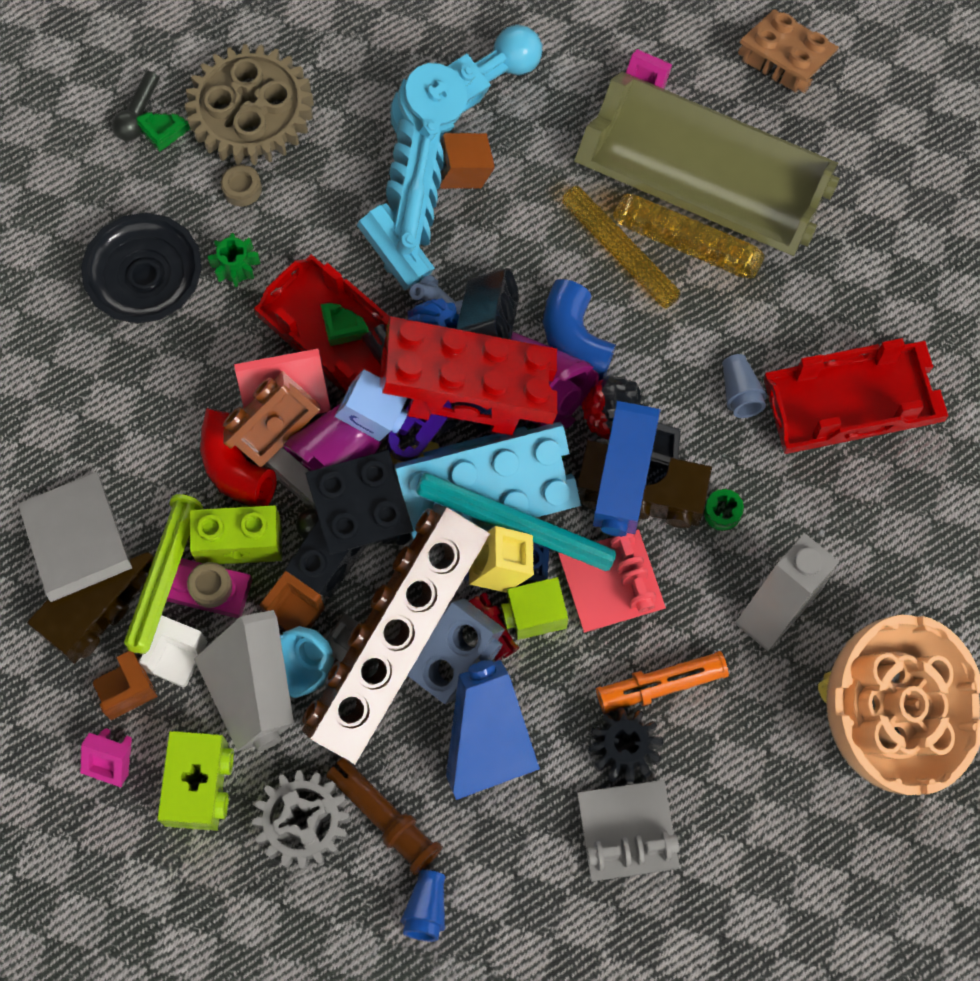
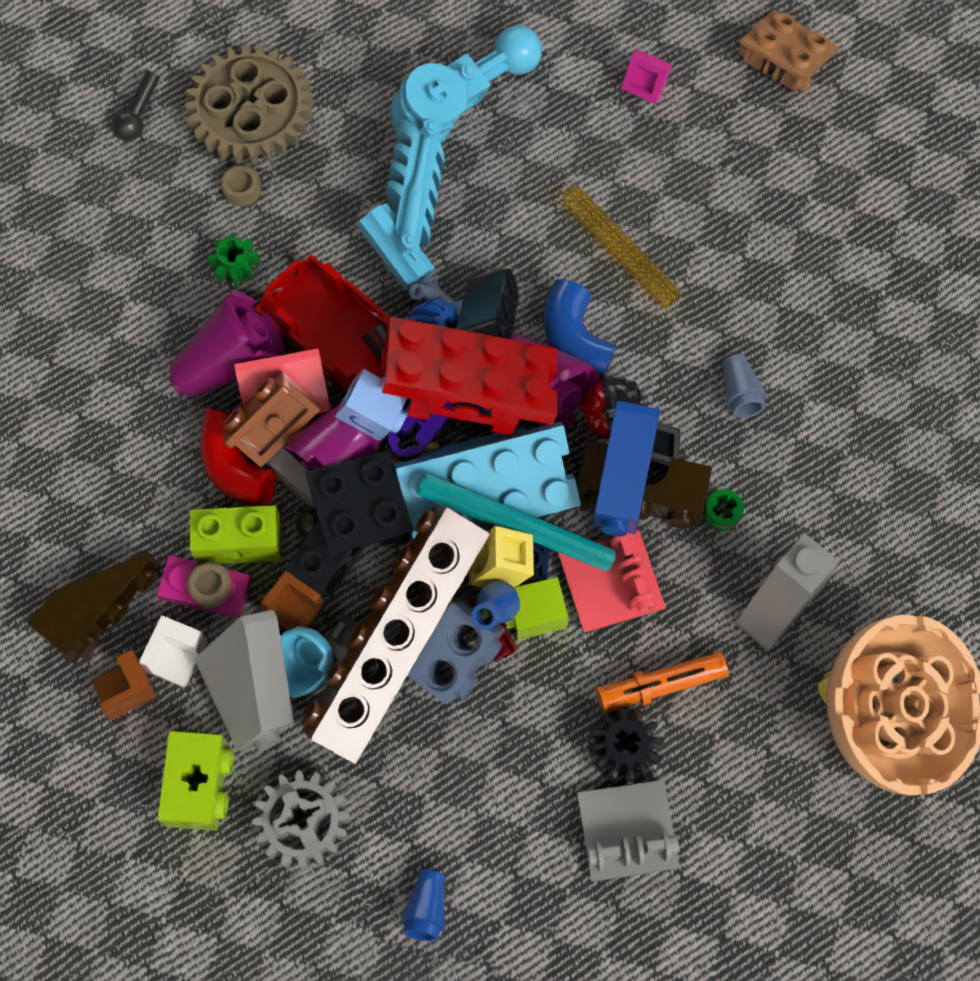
(74, 536): light grey tile -> none
(106, 758): dark pink tile -> none
(141, 268): black hat -> none
(161, 574): lime axle -> none
(162, 128): green tile -> none
(227, 338): none -> magenta cone
(342, 324): green tile -> none
(397, 829): reddish brown pin -> none
(466, 159): dark orange panel -> none
(487, 732): slope -> none
(495, 605): none -> blue cone
(688, 236): clear yellow beam -> none
(708, 163): olive cylinder -> none
(854, 395): red piece -> none

